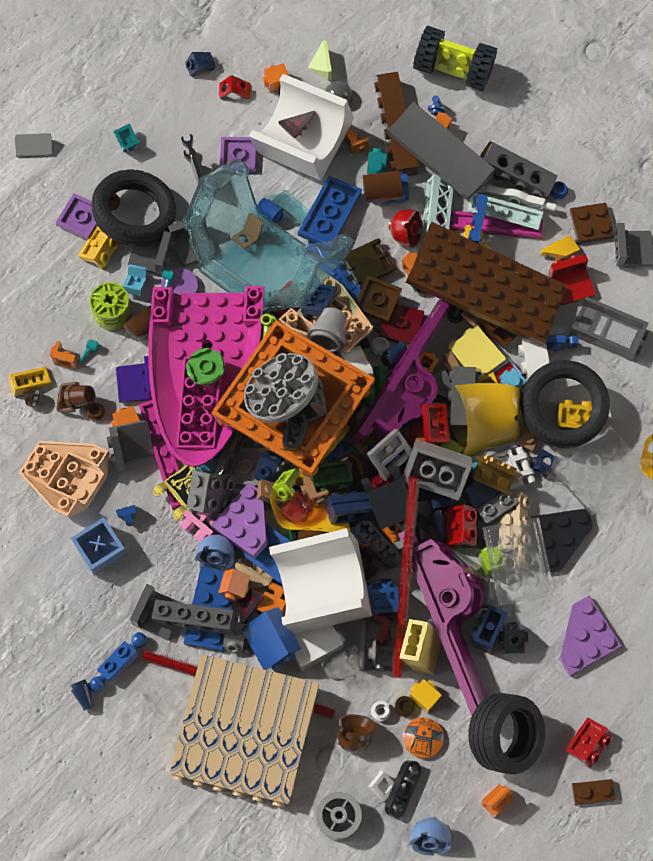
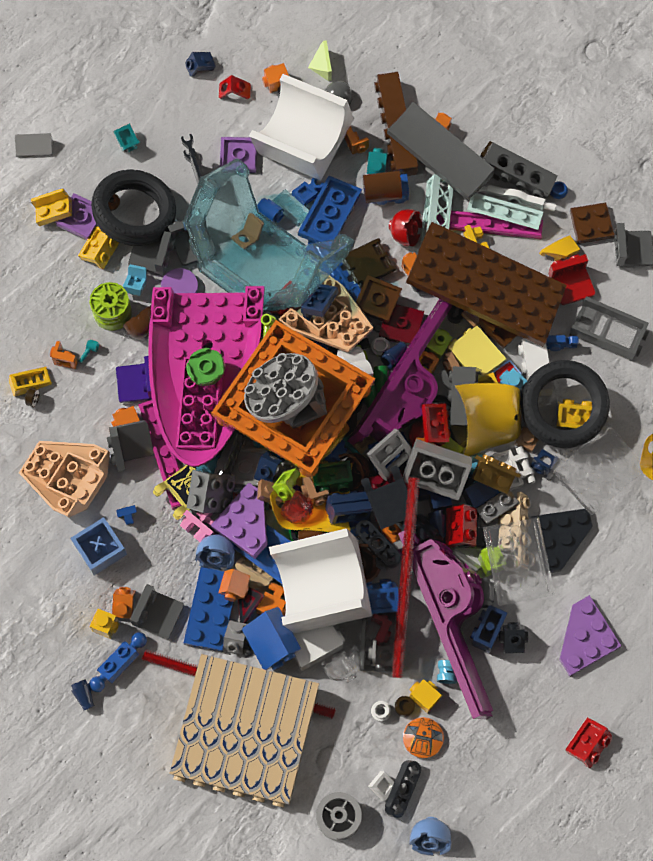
(52, 207): none -> yellow bracket
(74, 396): reddish brown piece -> none
(95, 406): reddish brown plate -> none
(104, 623): none -> yellow brick
(123, 602): none -> orange bracket
(169, 276): teal hand -> none
(194, 617): dark grey brick -> none
(294, 433): black plate -> none
(295, 124): piece -> none
(307, 192): none -> blue plate
(329, 330): light grey piece -> none
(356, 732): reddish brown helmet -> none
(421, 647): light yellow brick -> none
(437, 106): blue plate -> none
(439, 342): none -> lime brick
(446, 673): none -> medium azure wheel
(454, 59): black plate -> none
(477, 220): blue plate -> none
(486, 729): black tyre -> none
(497, 800): orange brick -> none
(593, 791): reddish brown plate -> none

